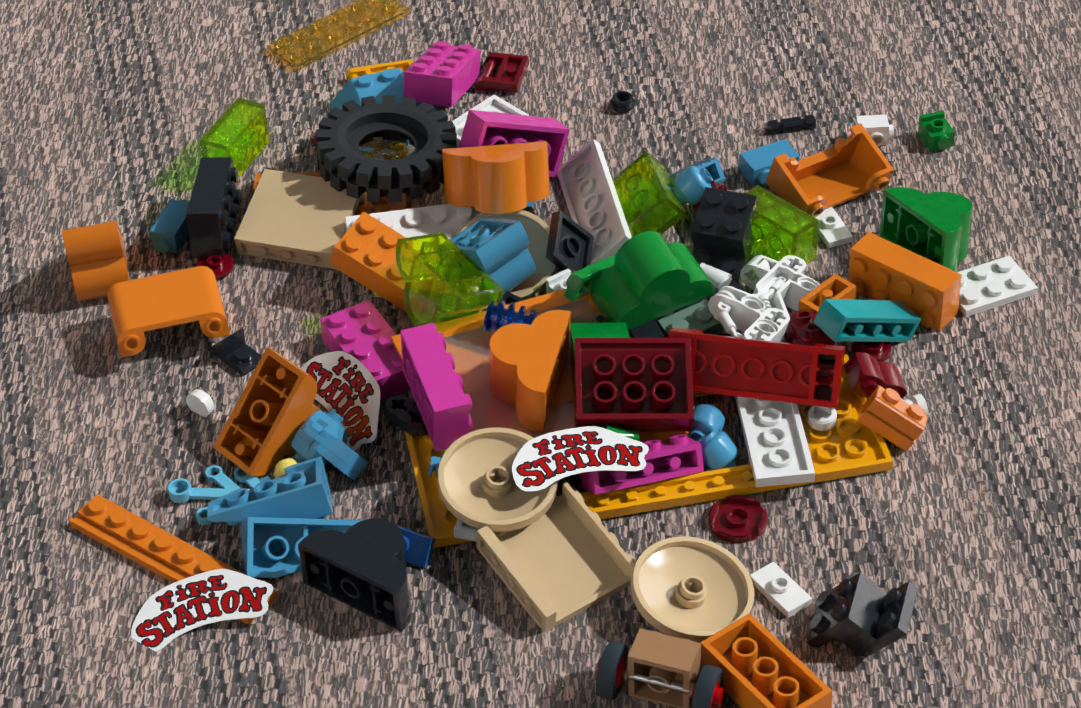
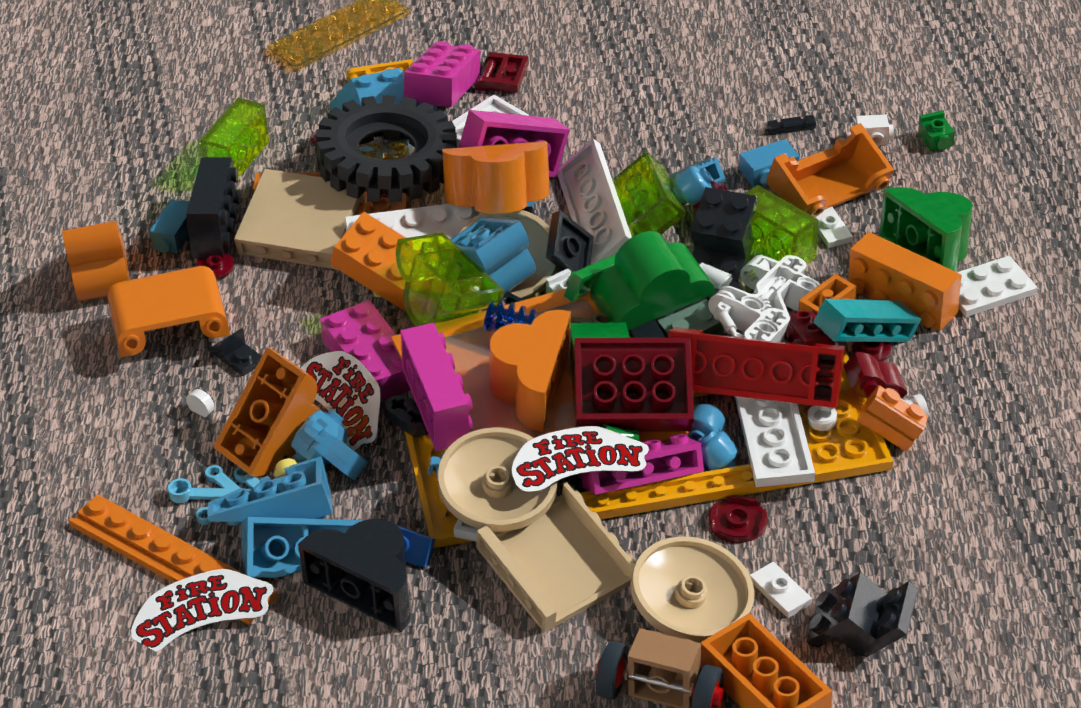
(622, 101): black plate -> none

